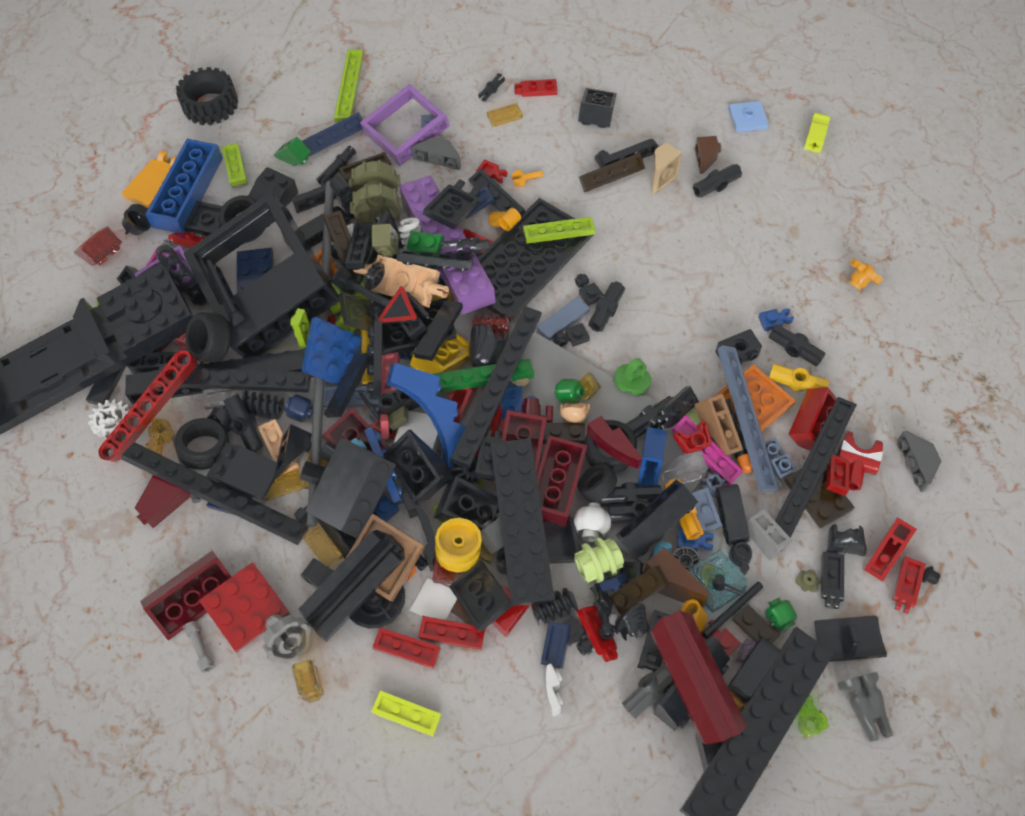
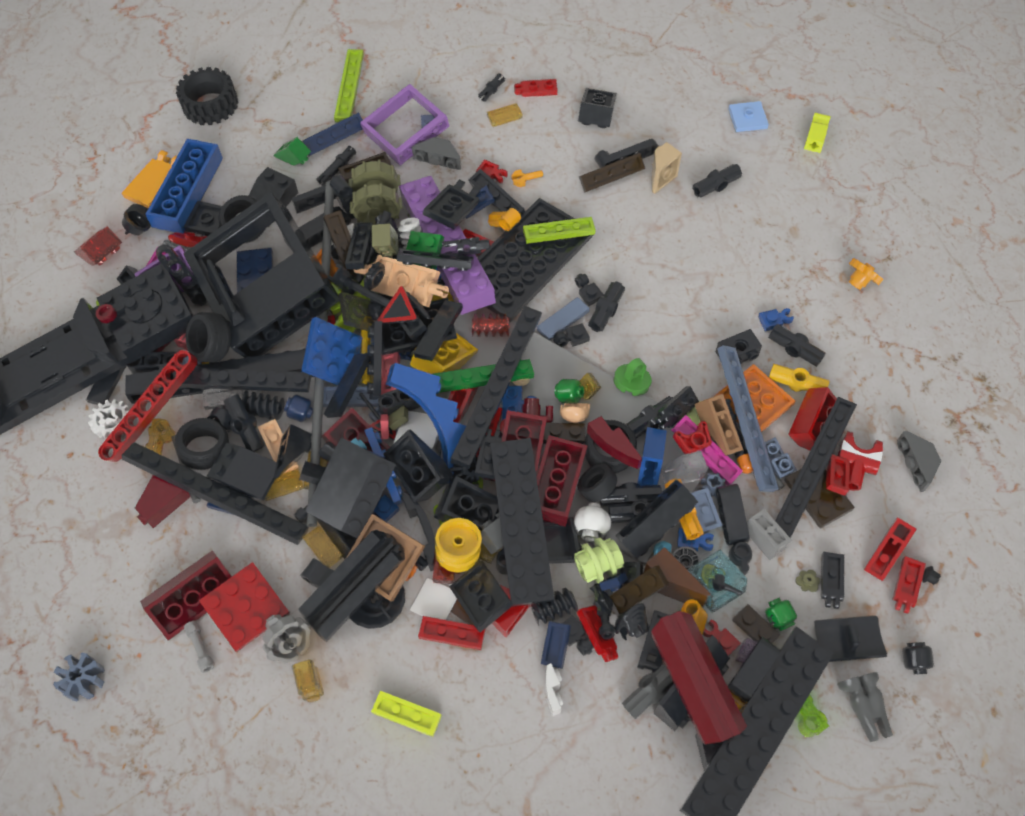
(71, 684): none -> sand blue gear
(106, 313): none -> dark red tile
(234, 164): lime plate -> none
(301, 327): lime plate -> none
(406, 648): red plate -> none
(485, 346): black hair -> none
(706, 151): reddish brown slope -> none
(728, 613): black piece -> none
(846, 542): black hair -> none
(918, 657): none -> black head

